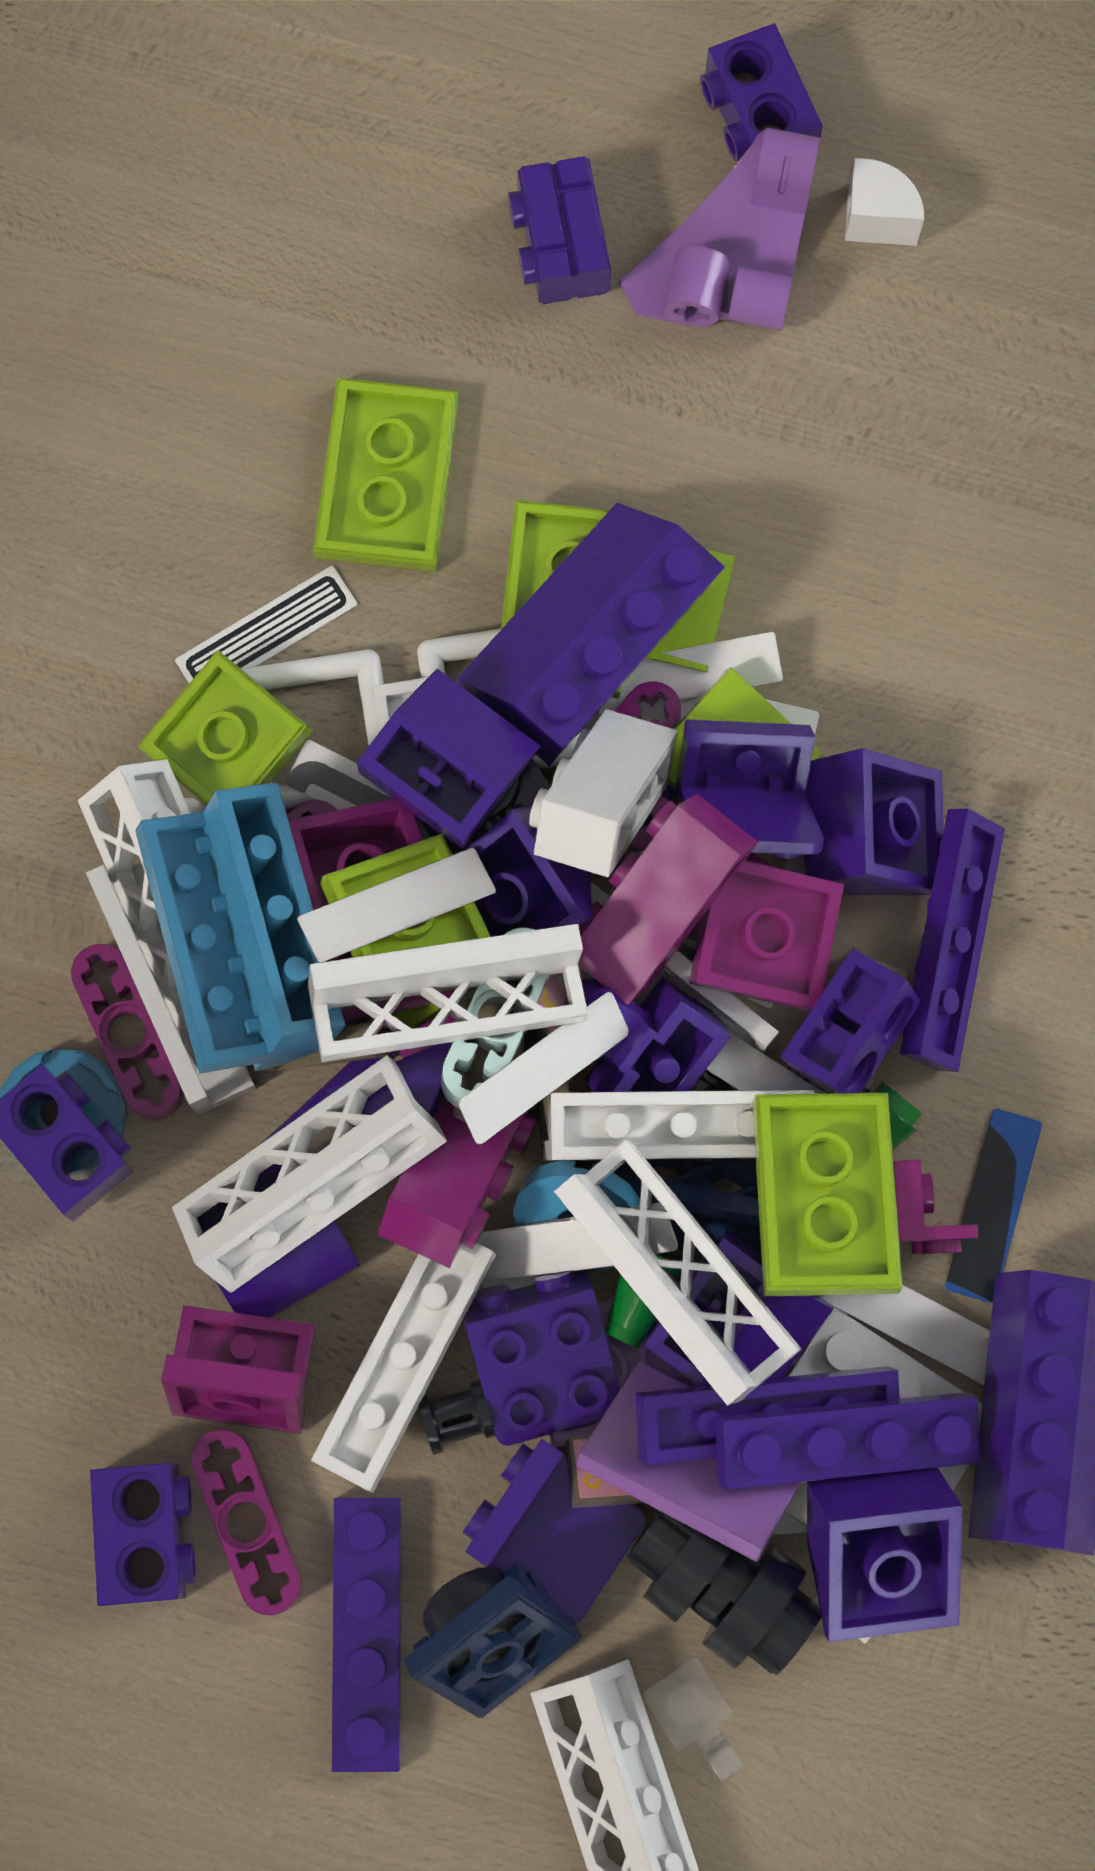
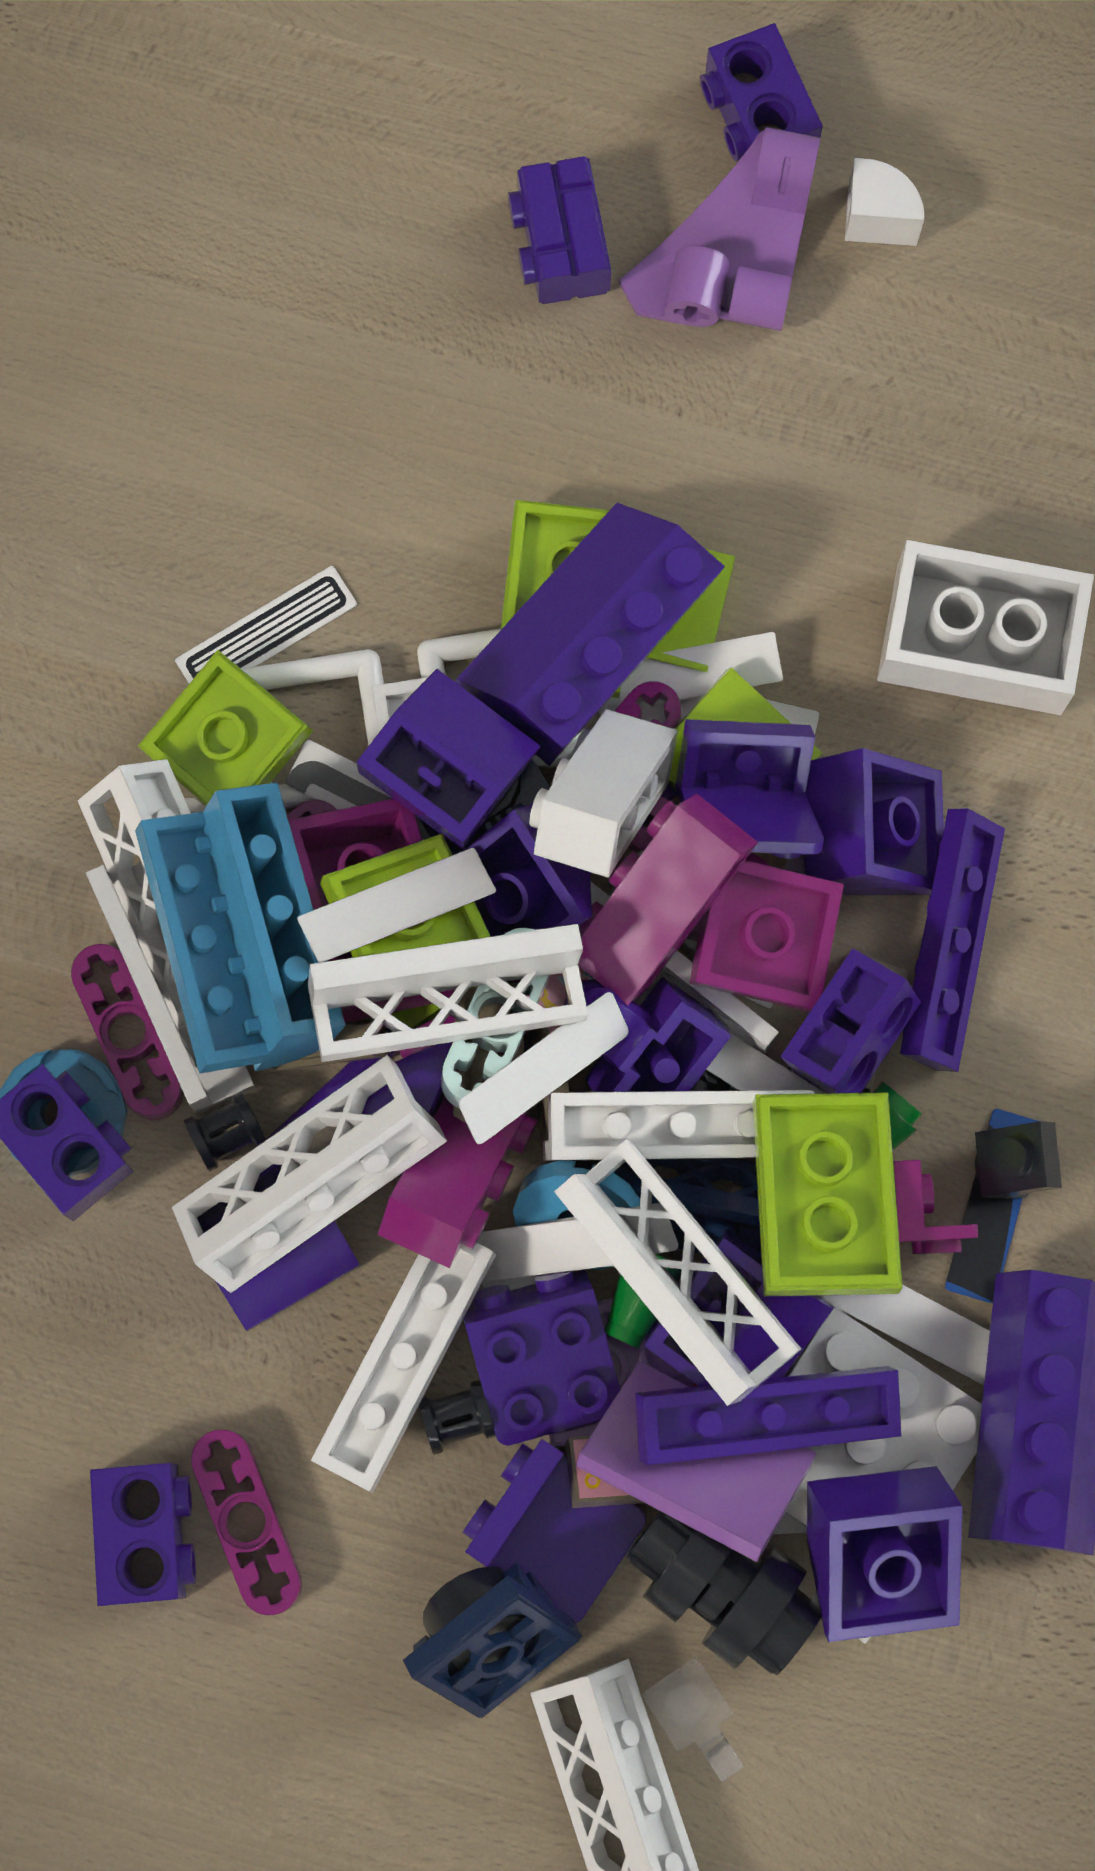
(216, 1148): none -> black bush
(239, 1369): magenta bracket -> none
(366, 1635): dark purple plate -> none
(386, 474): lime tile -> none
(846, 1440): dark purple plate -> none
(985, 627): none -> white brick
(1017, 1160): none -> black bracket

